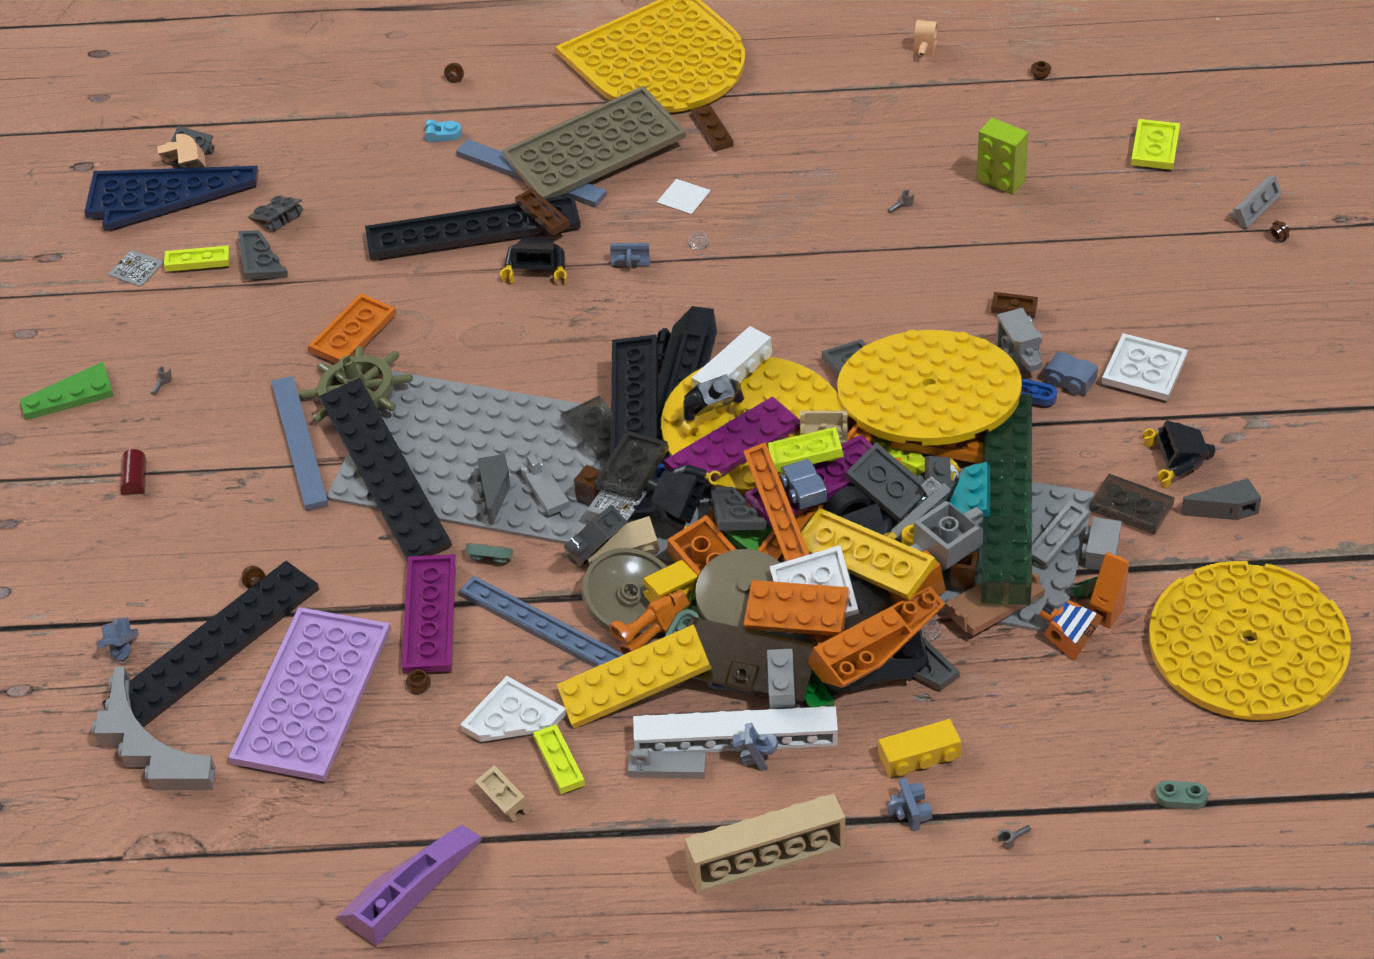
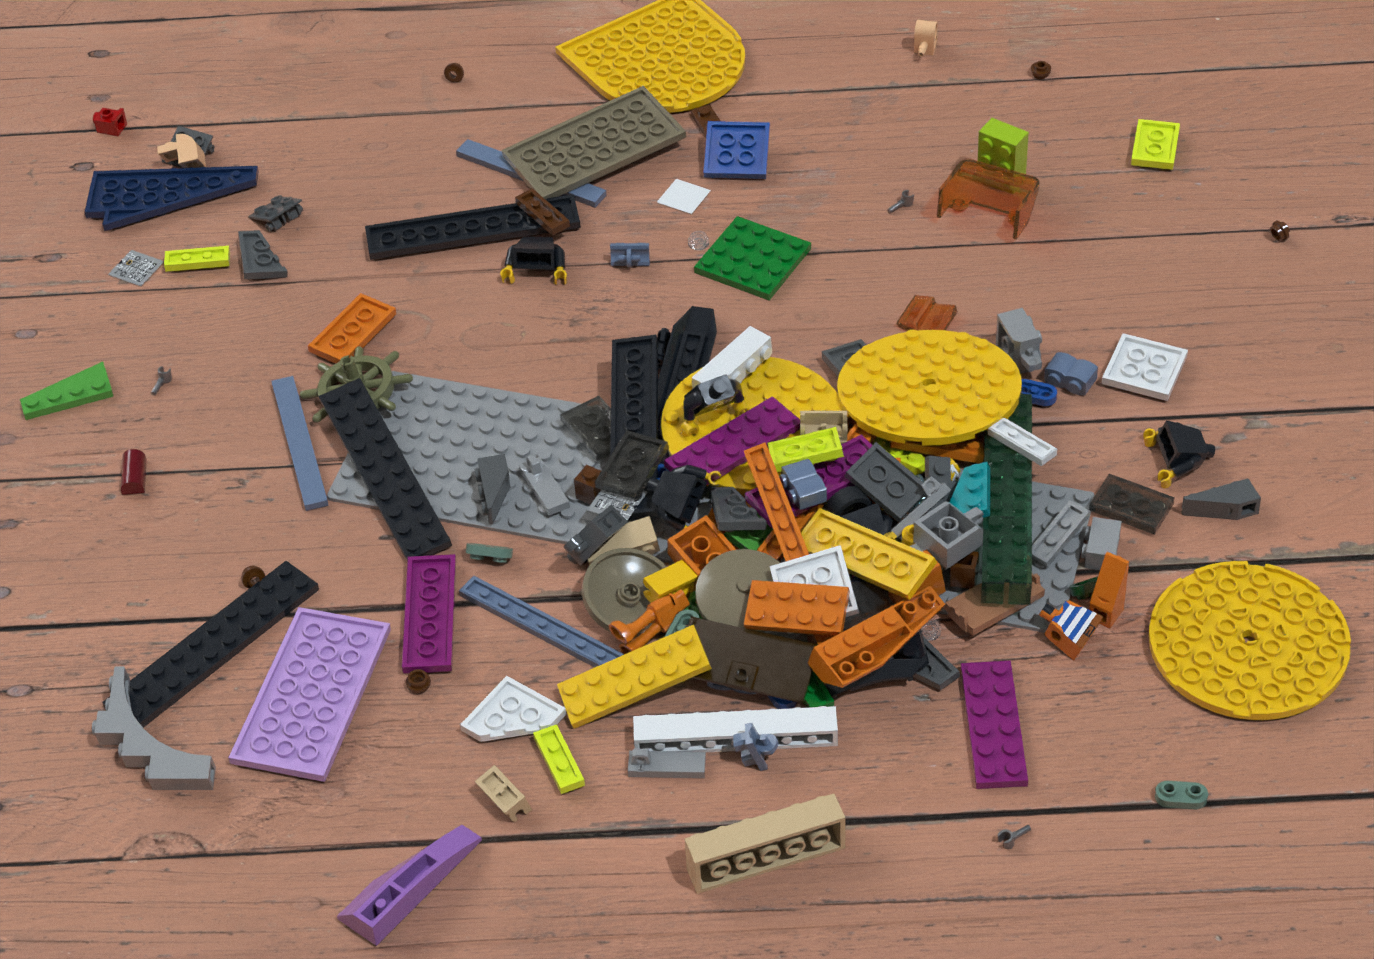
(110, 121): none -> red brick
(118, 635): sand blue hips -> none
(442, 131): medium azure plate -> none
(736, 150): none -> blue plate
(752, 258): none -> green plate
(781, 678): light grey brick -> none
(906, 804): sand blue hips -> none
(919, 748): yellow brick -> none
(925, 314): none -> clear orange slope
(990, 188): none -> clear orange windscreen
(994, 725): none -> magenta plate
(1007, 302): reddish brown plate -> none
(1022, 441): none -> white tile
(1256, 202): light grey hinge -> none

